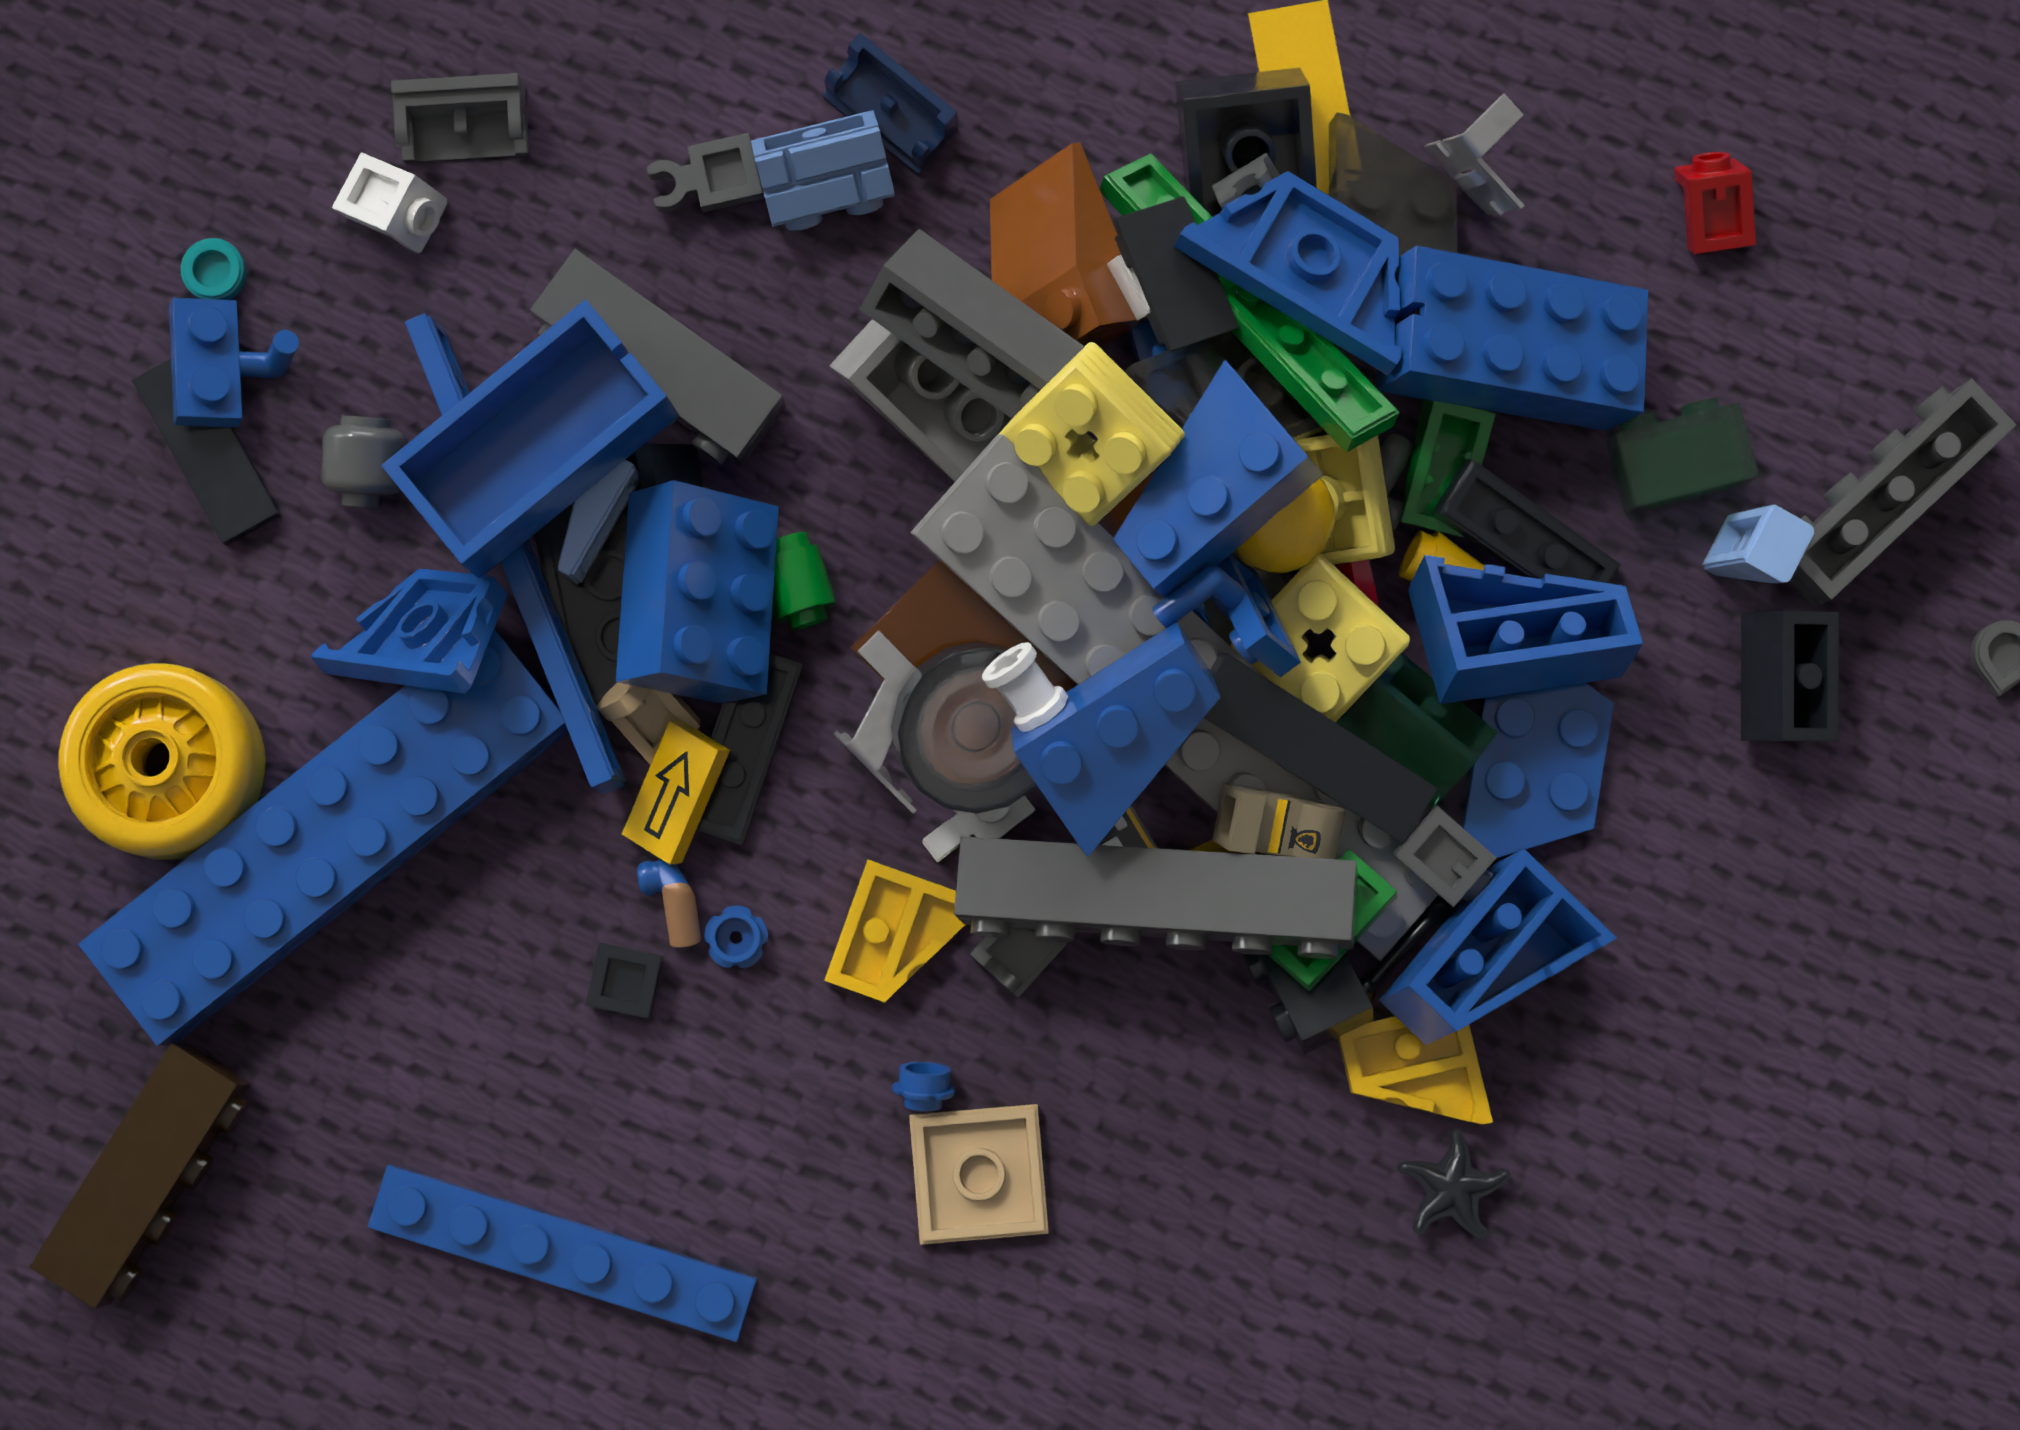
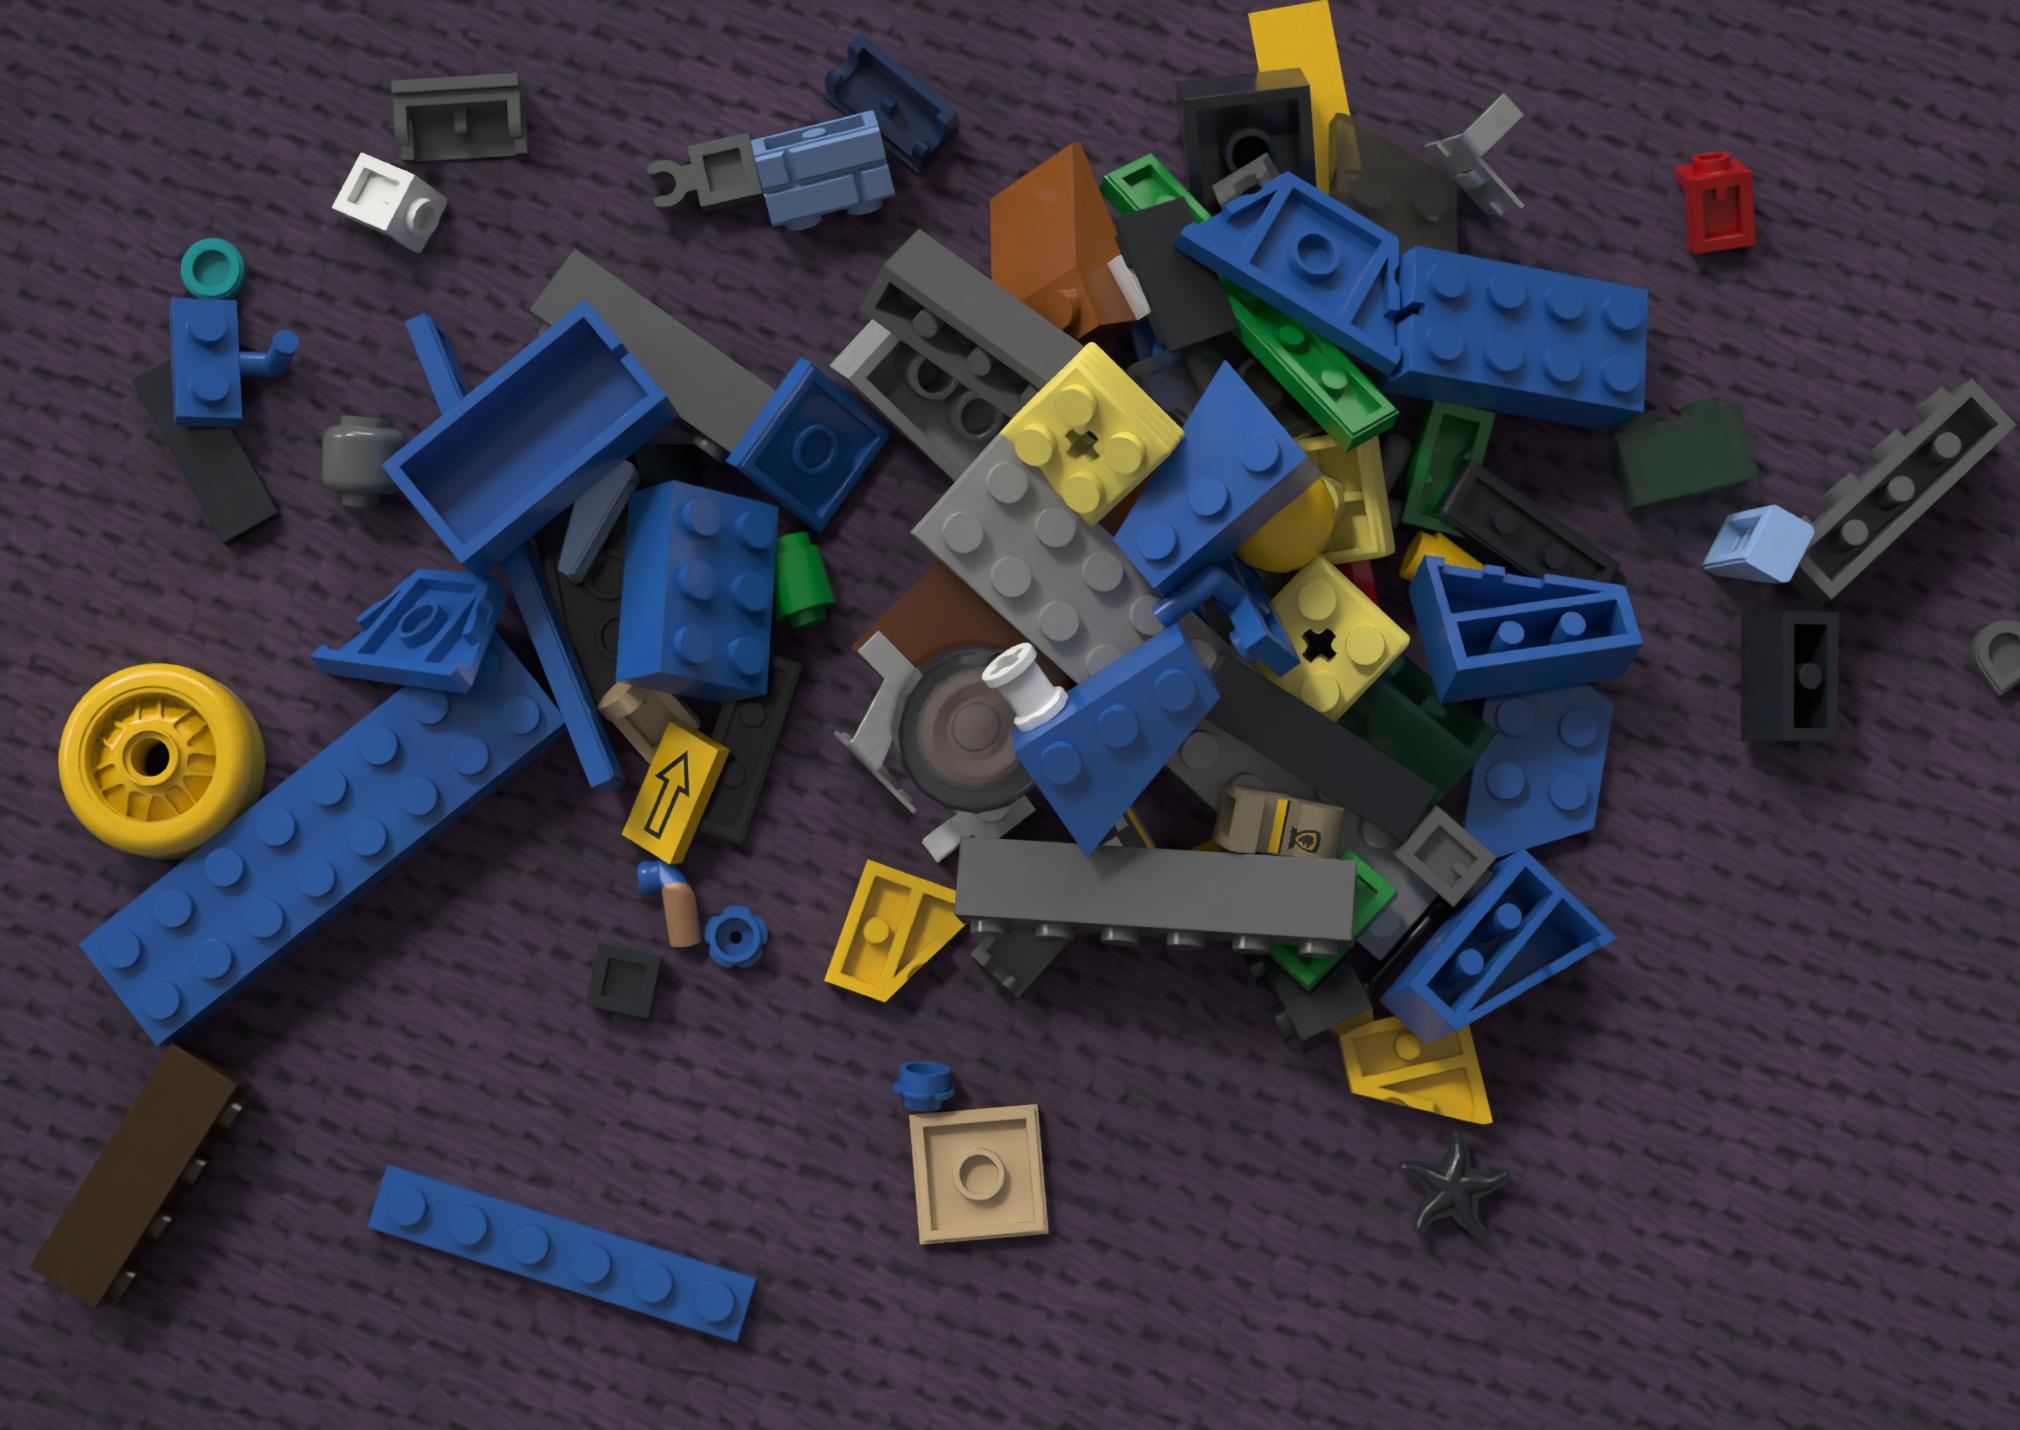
(809, 445): none -> blue plate

